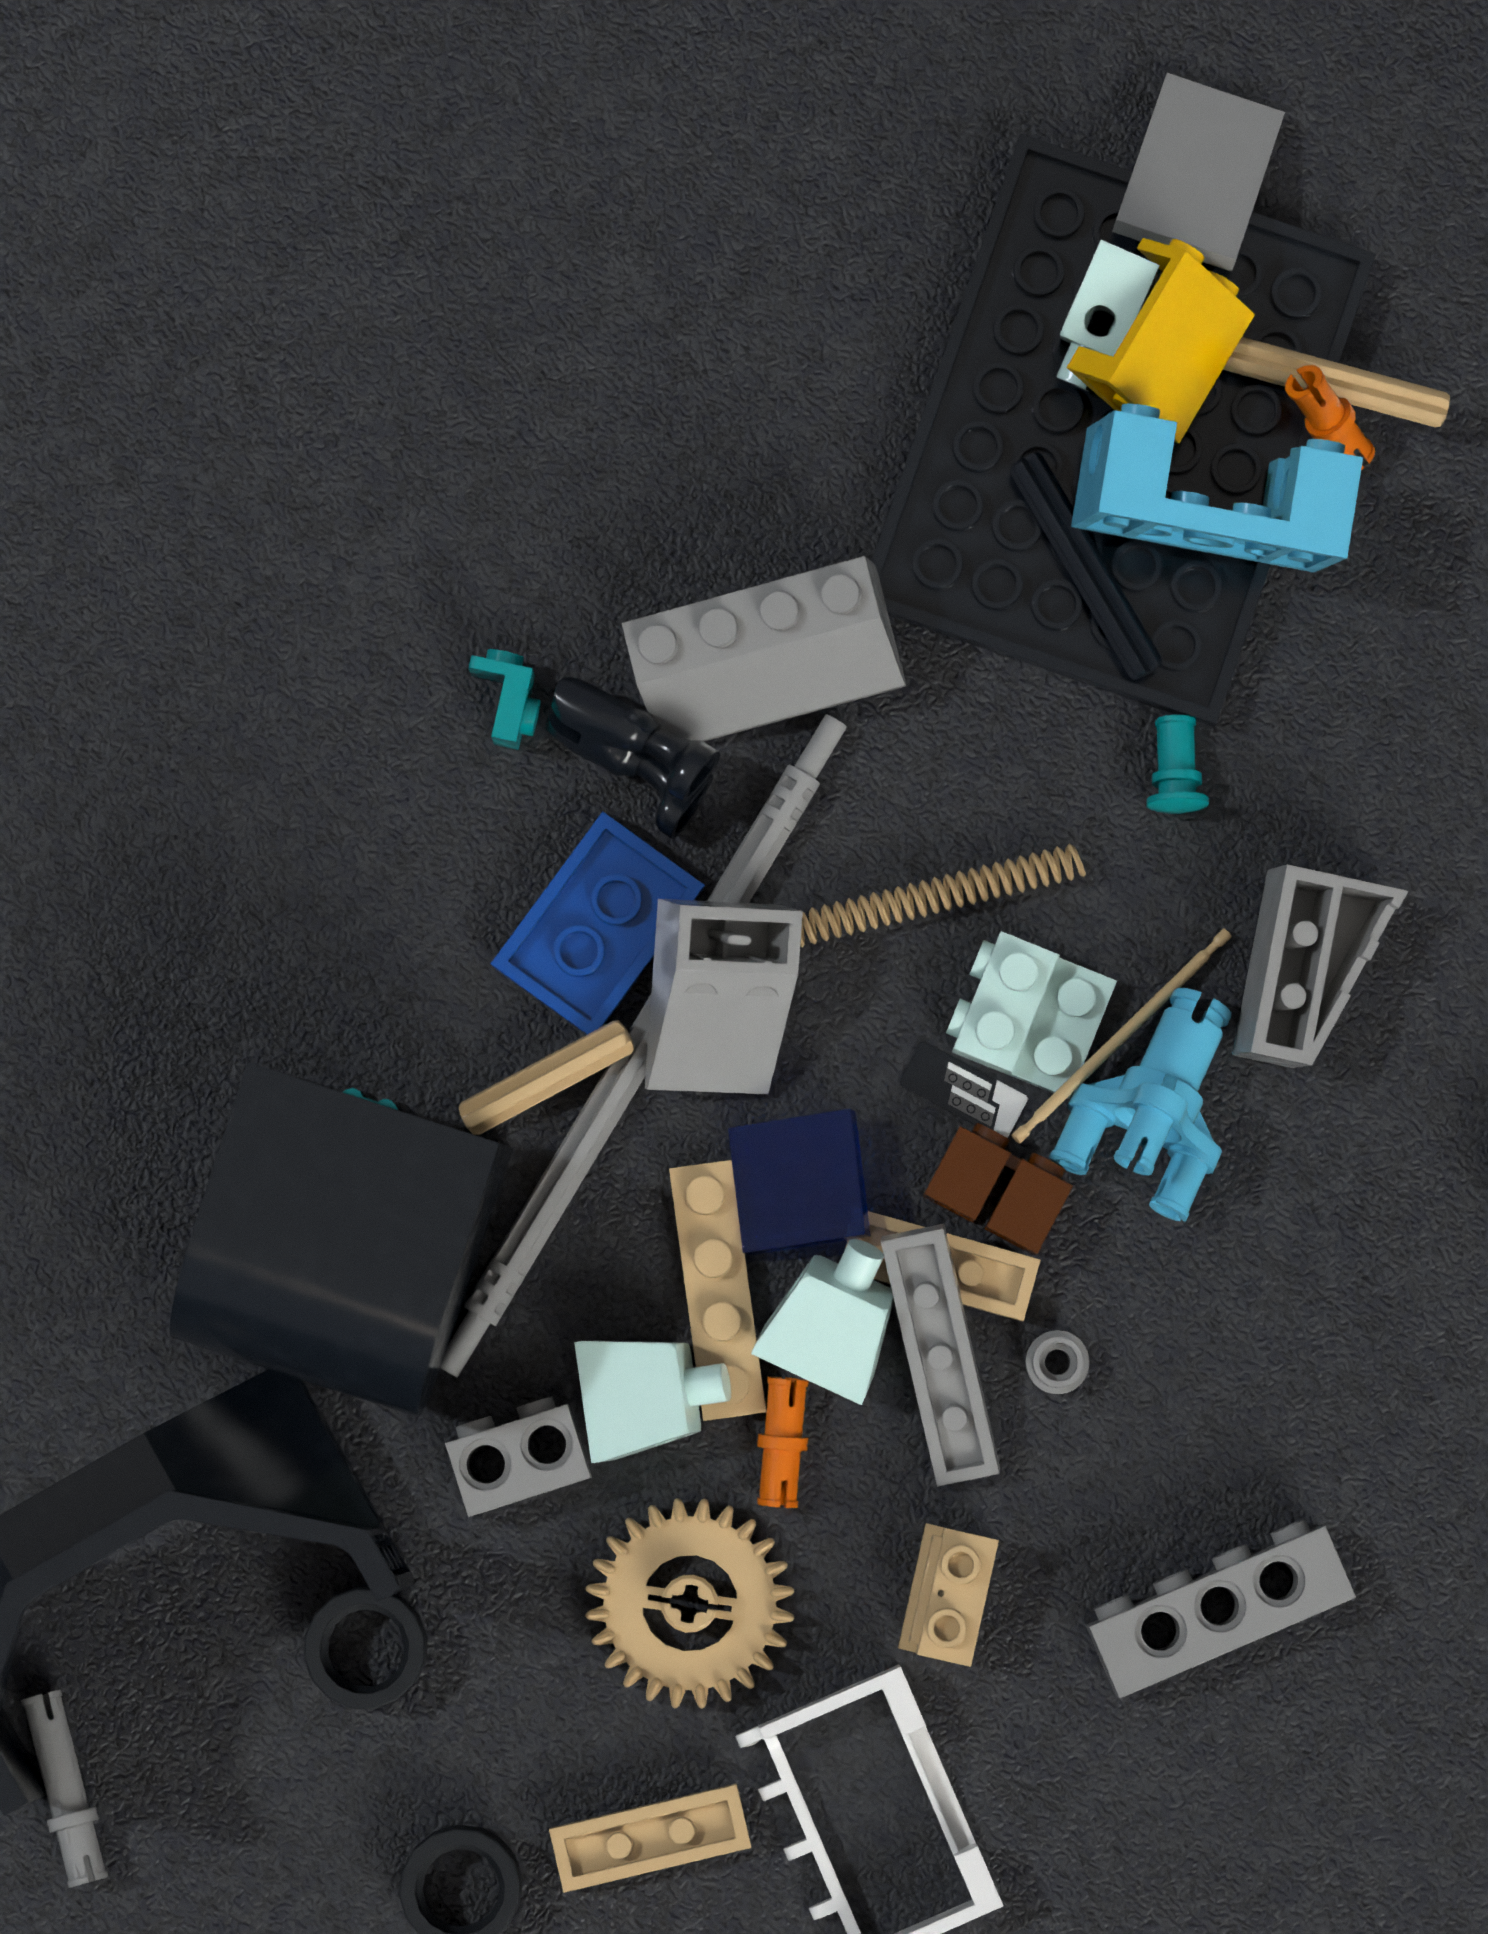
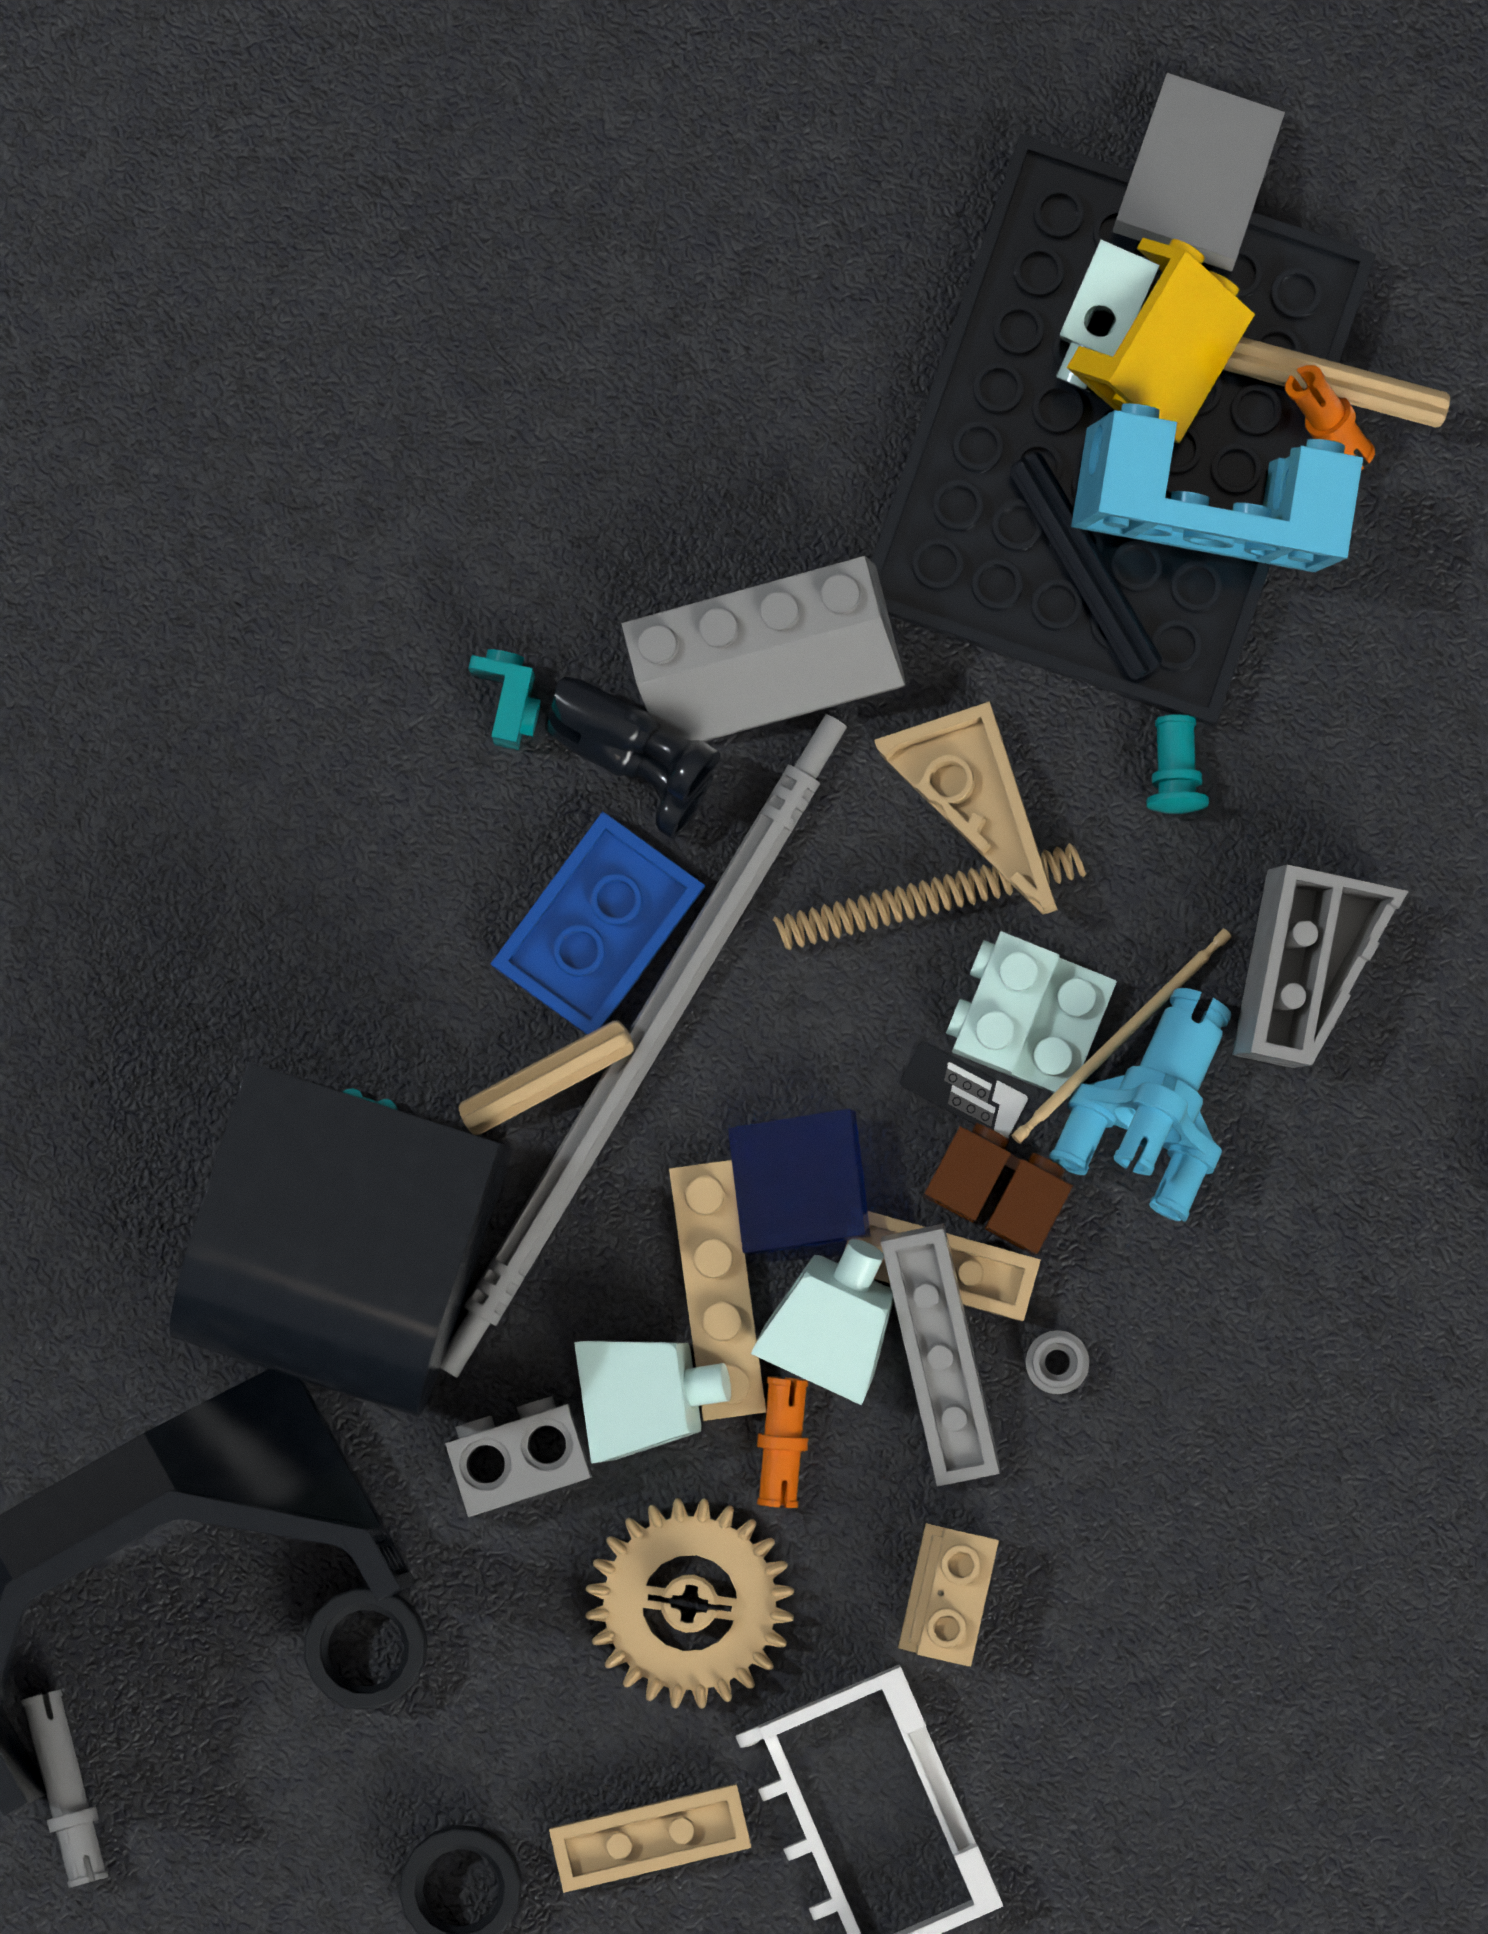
(720, 994): light grey slope -> none
(968, 779): none -> tan wing
(1316, 1587): light grey brick -> none

